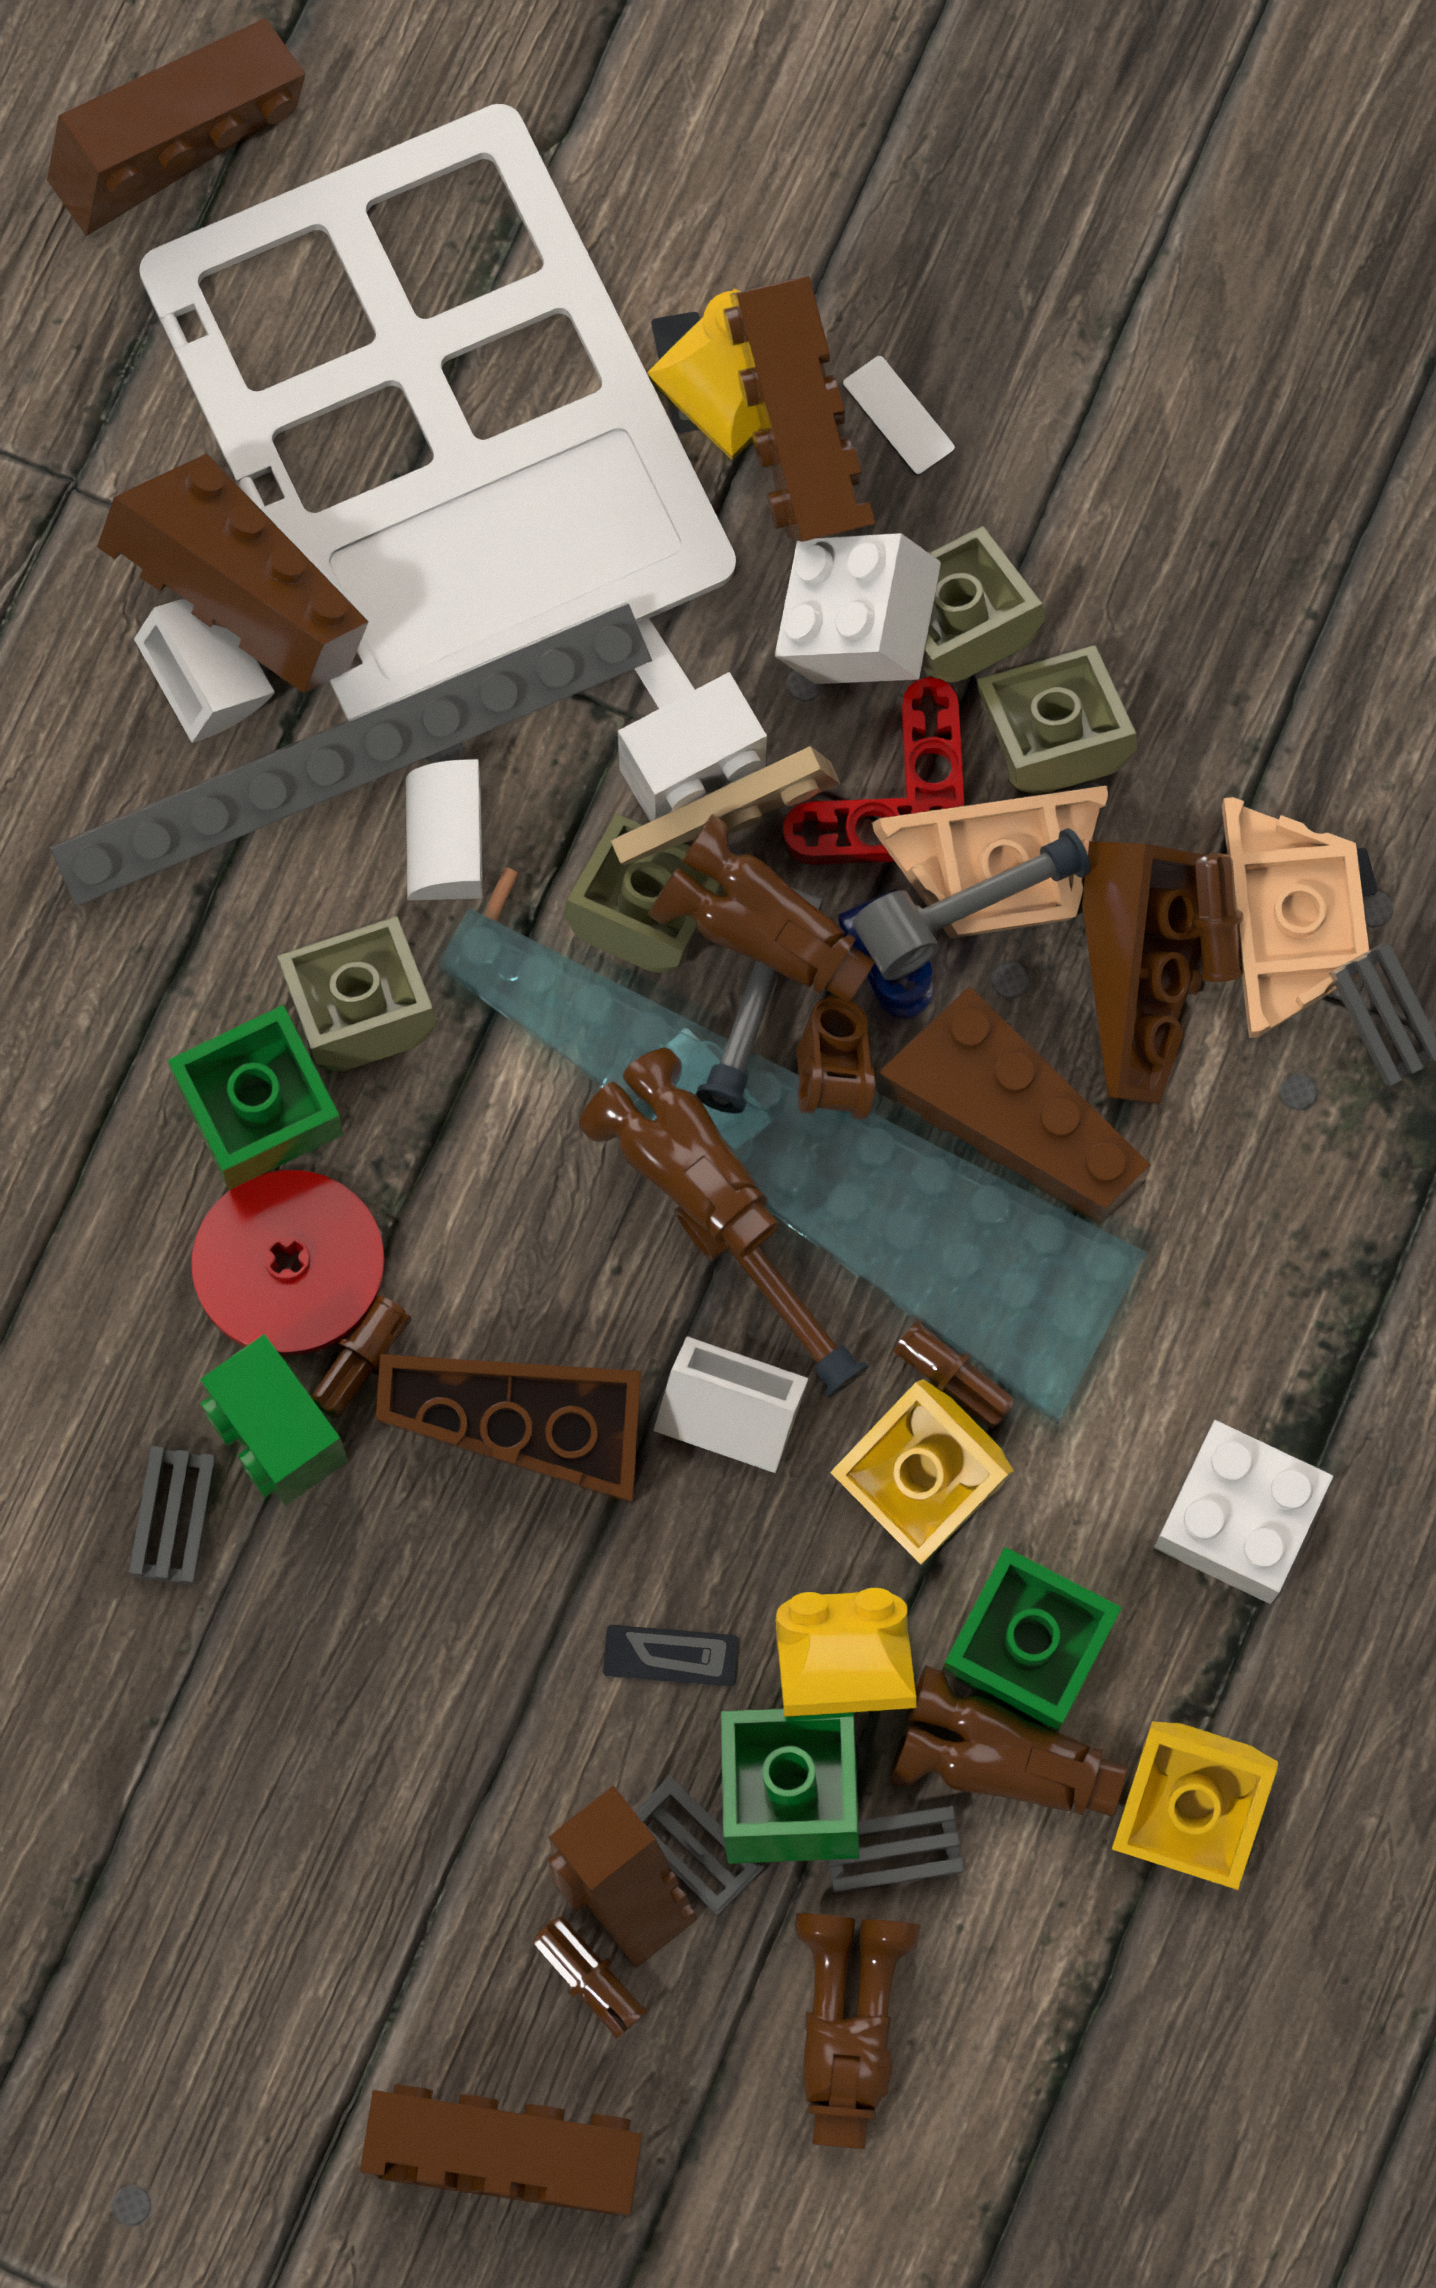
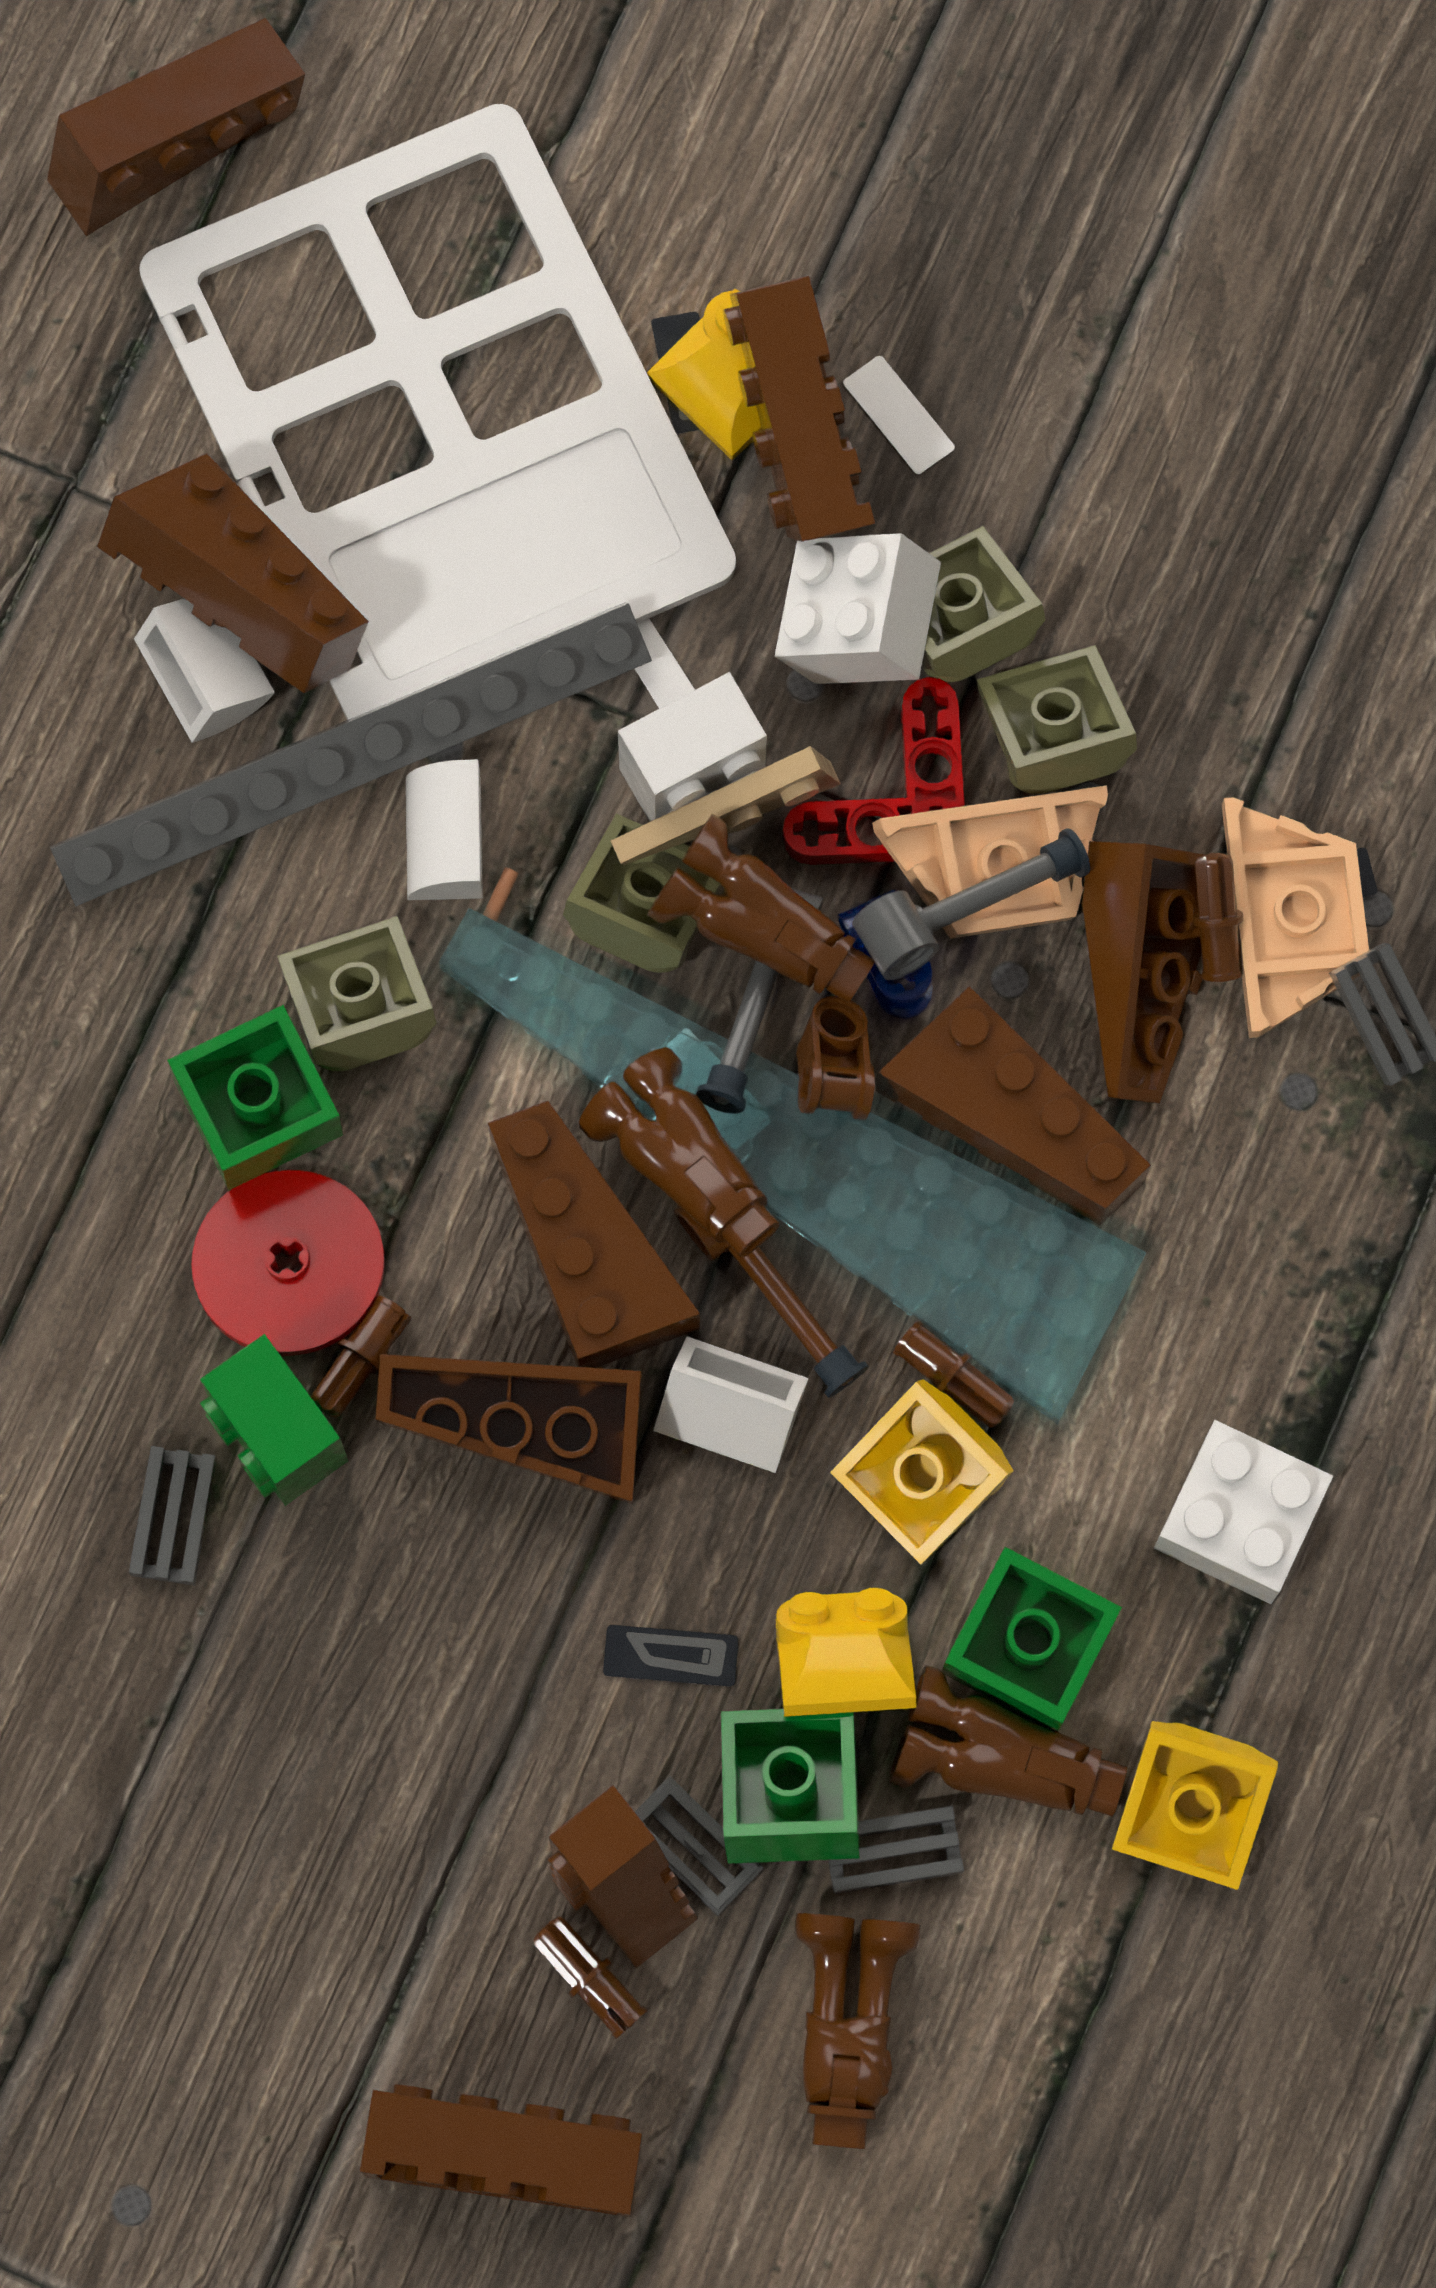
(592, 1255): none -> reddish brown wedge

